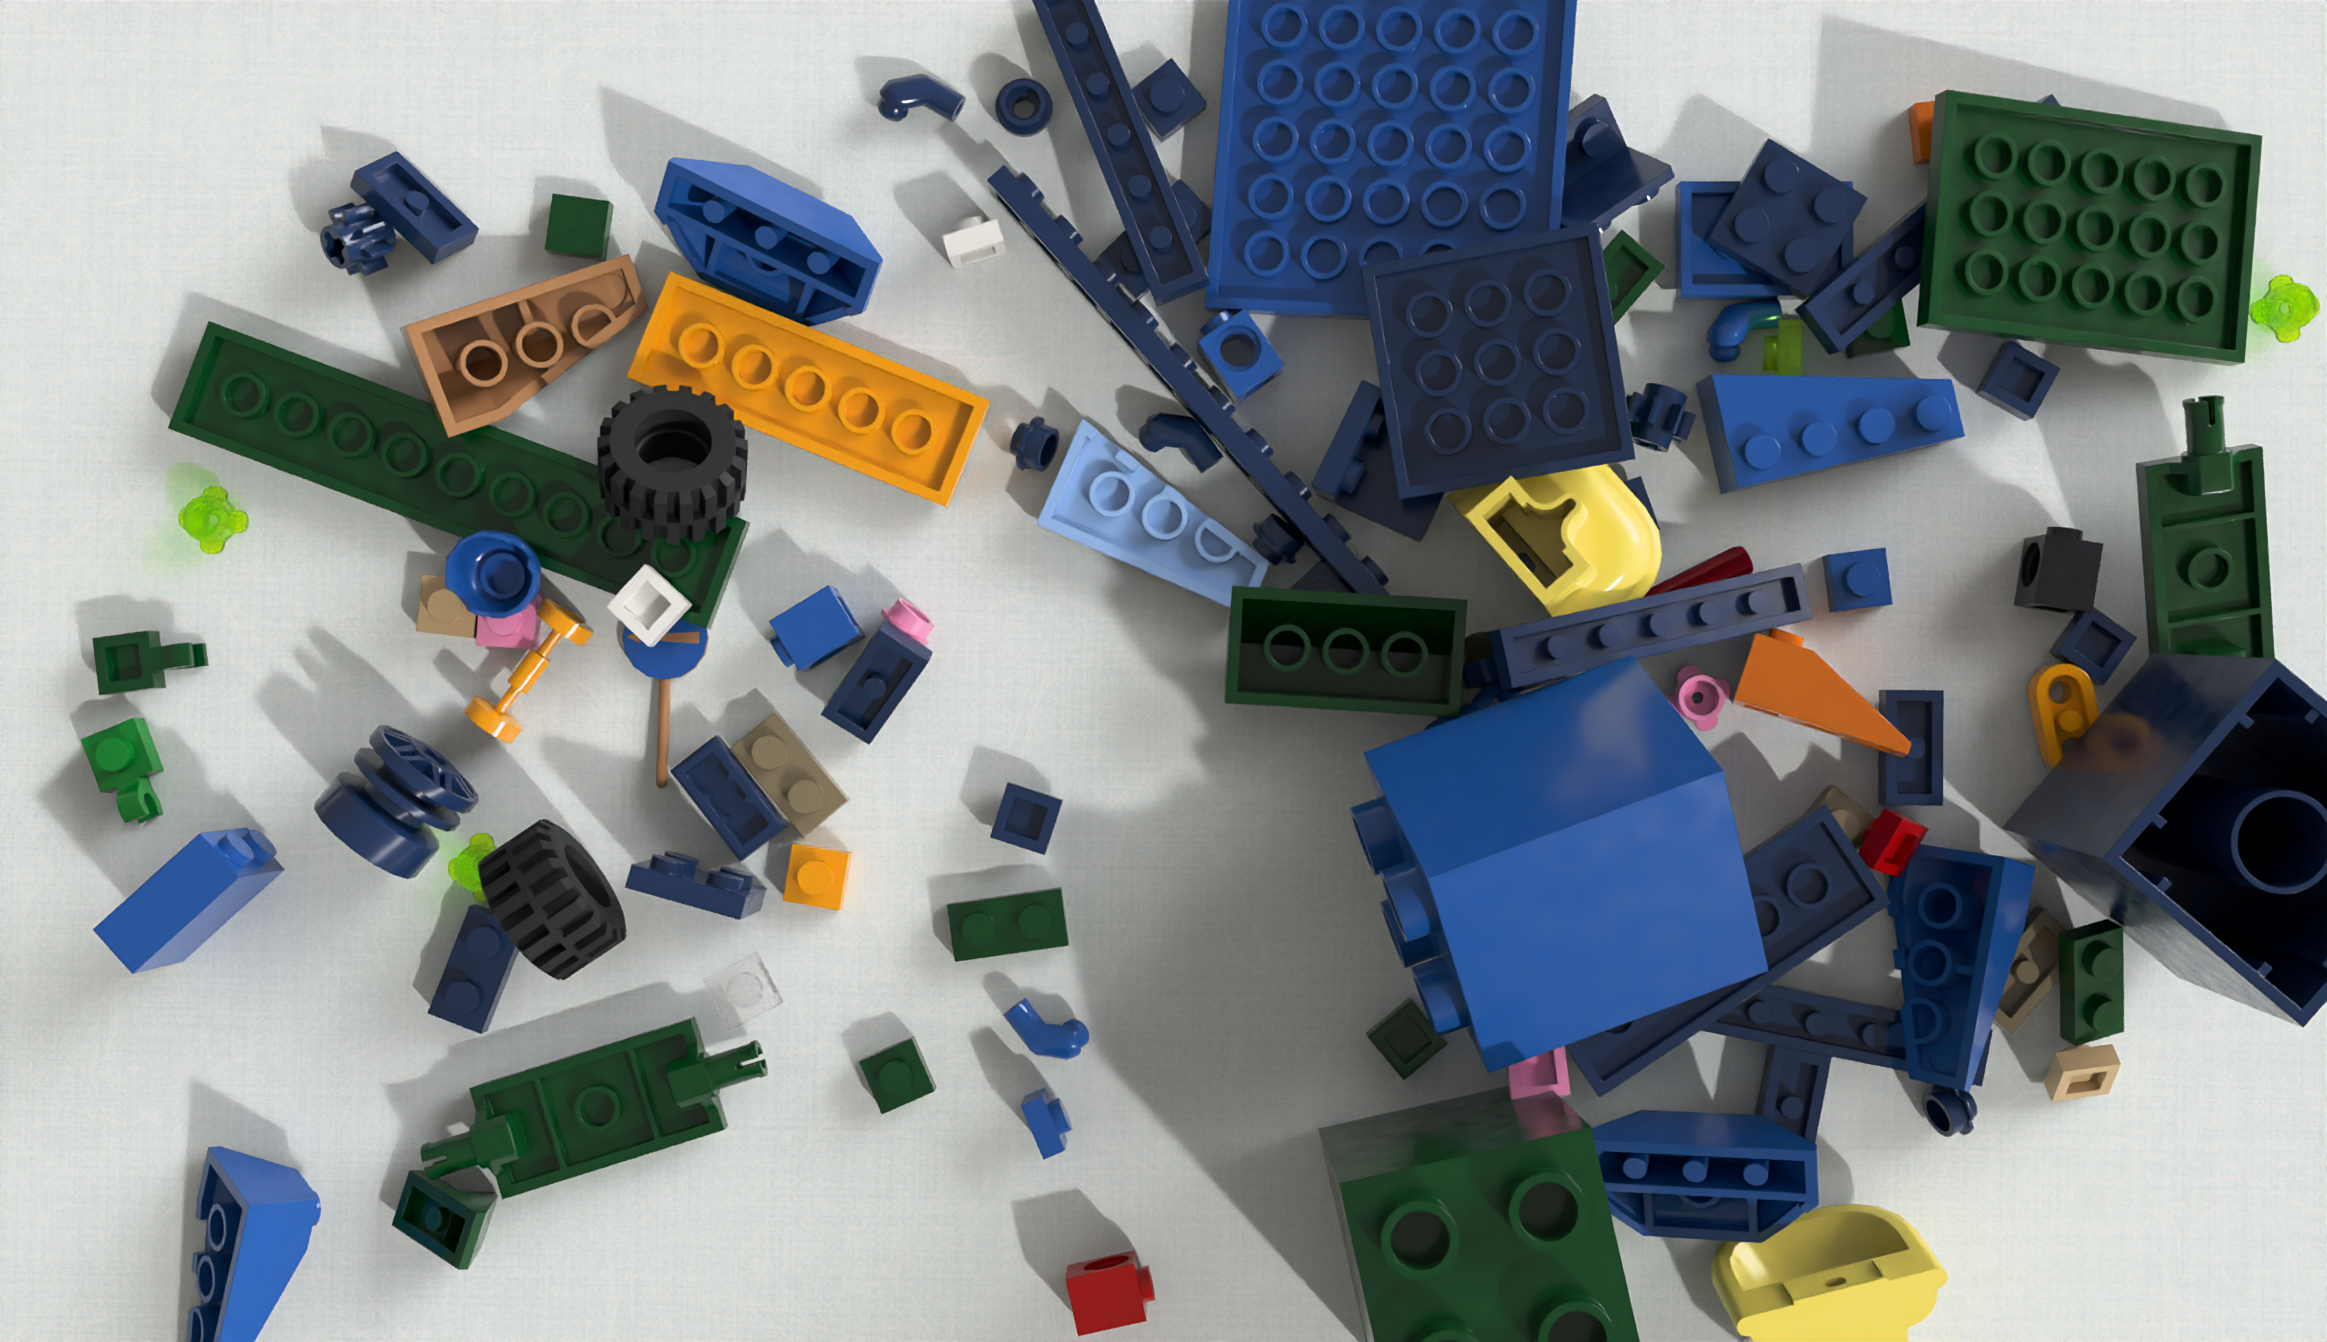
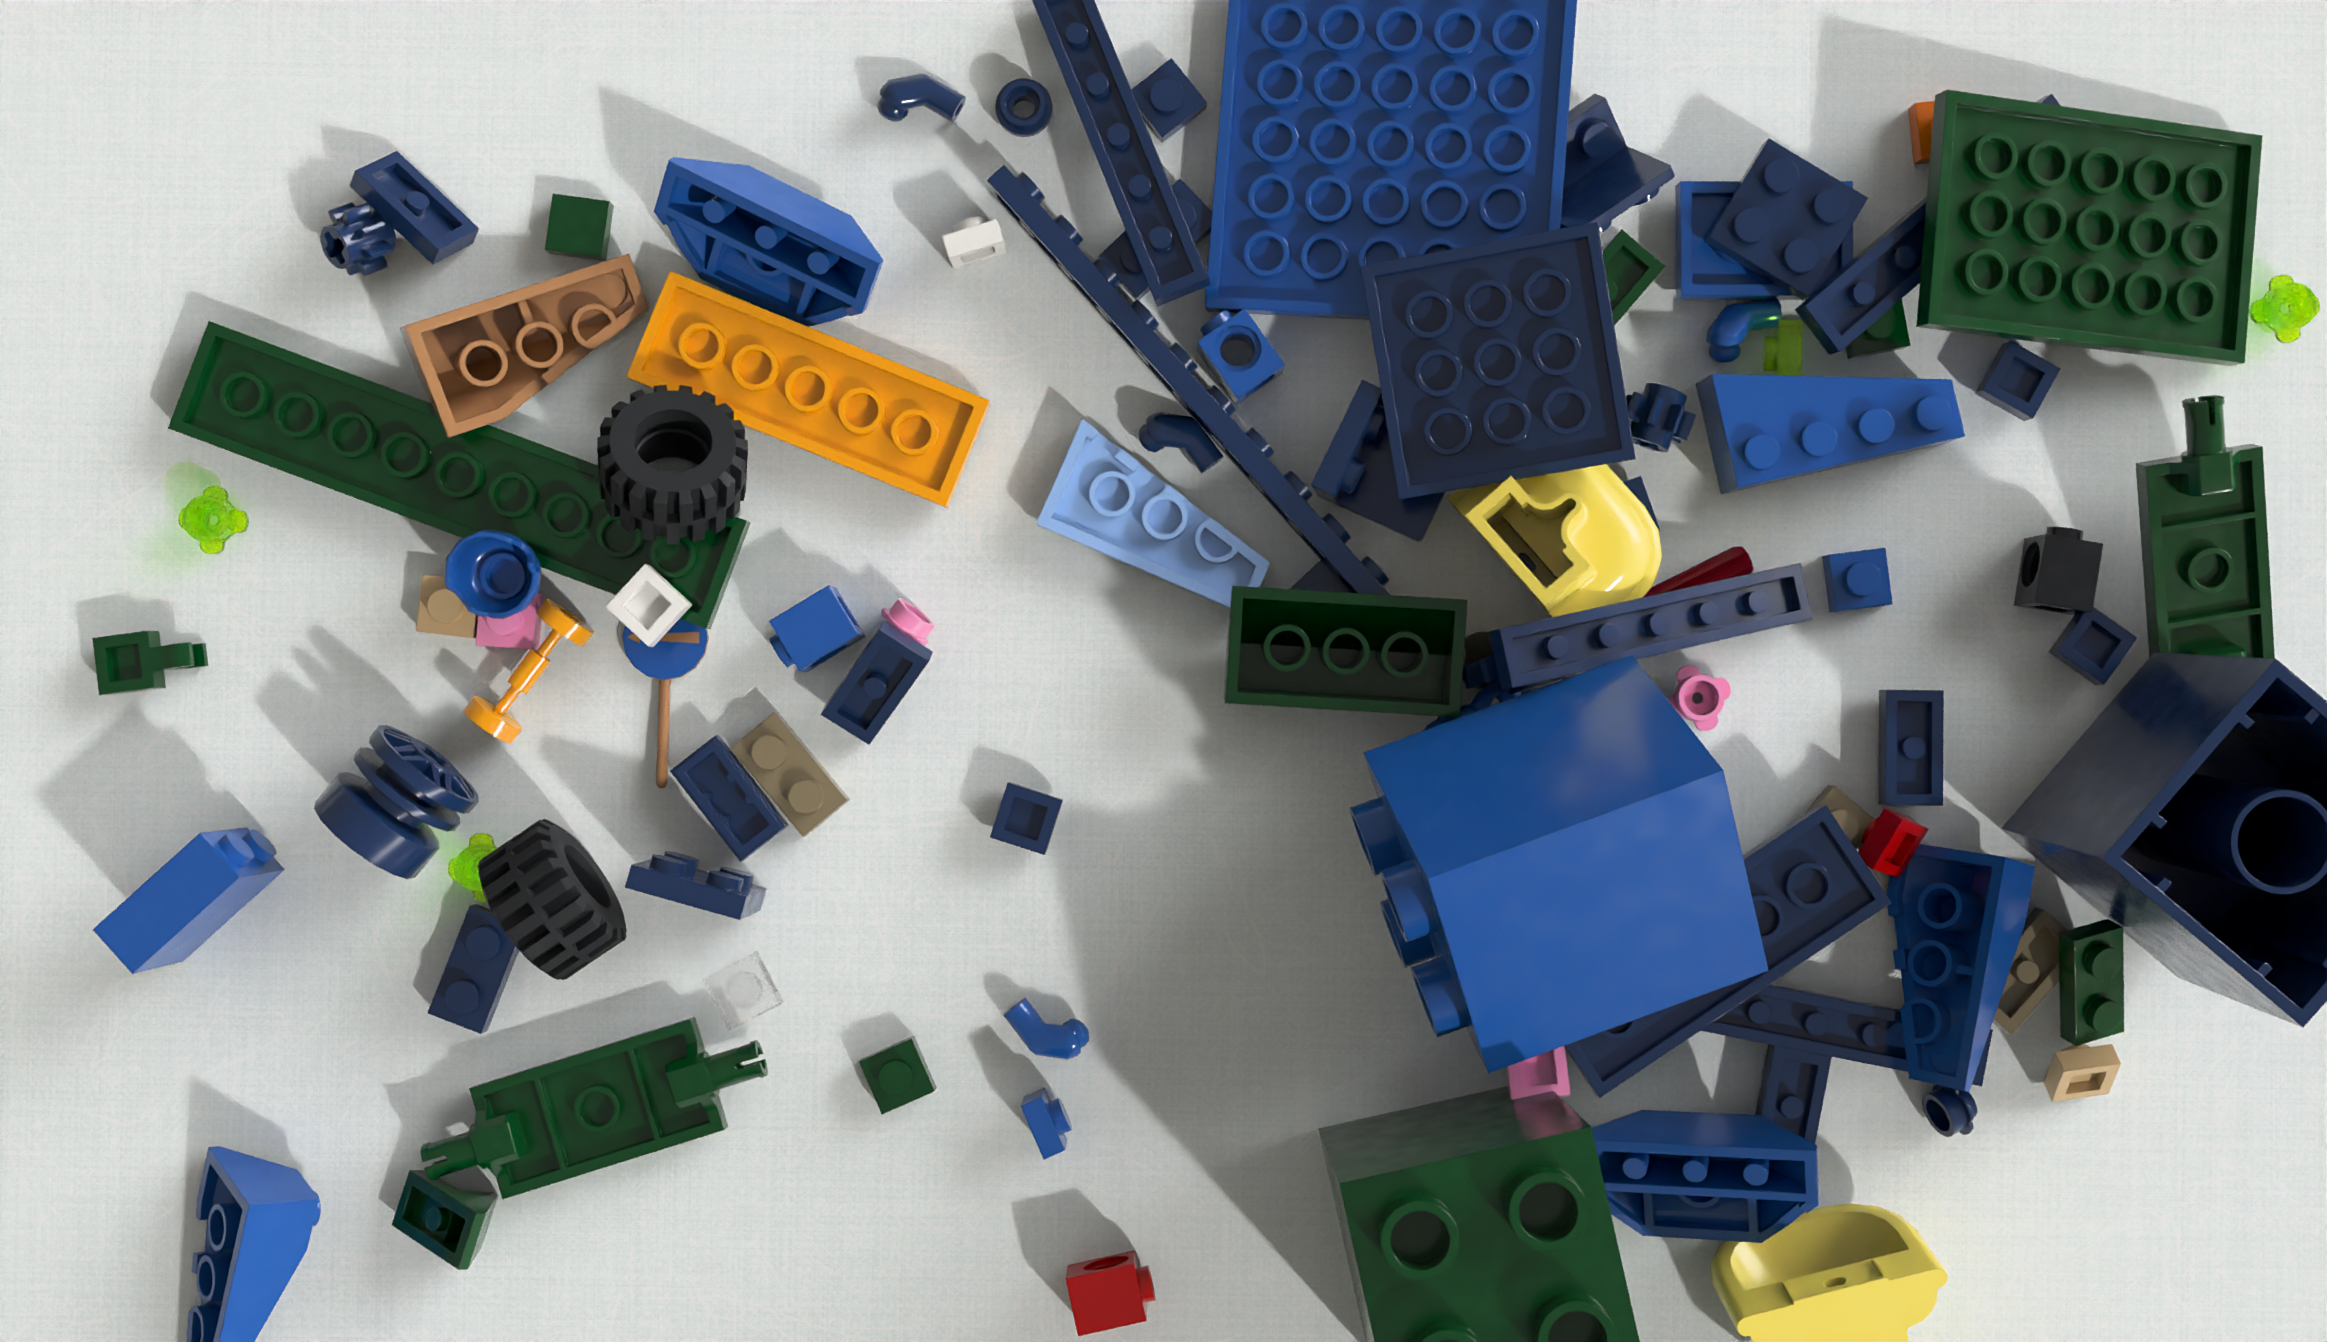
(124, 761): green plate -> none
(817, 876): light orange plate -> none
(1008, 924): dark green plate -> none
(1034, 444): dark blue plate -> none
(1277, 540): dark blue plate -> none
(1406, 1039): dark green tile -> none
(1805, 690): orange slope -> none
(2066, 717): light orange plate -> none

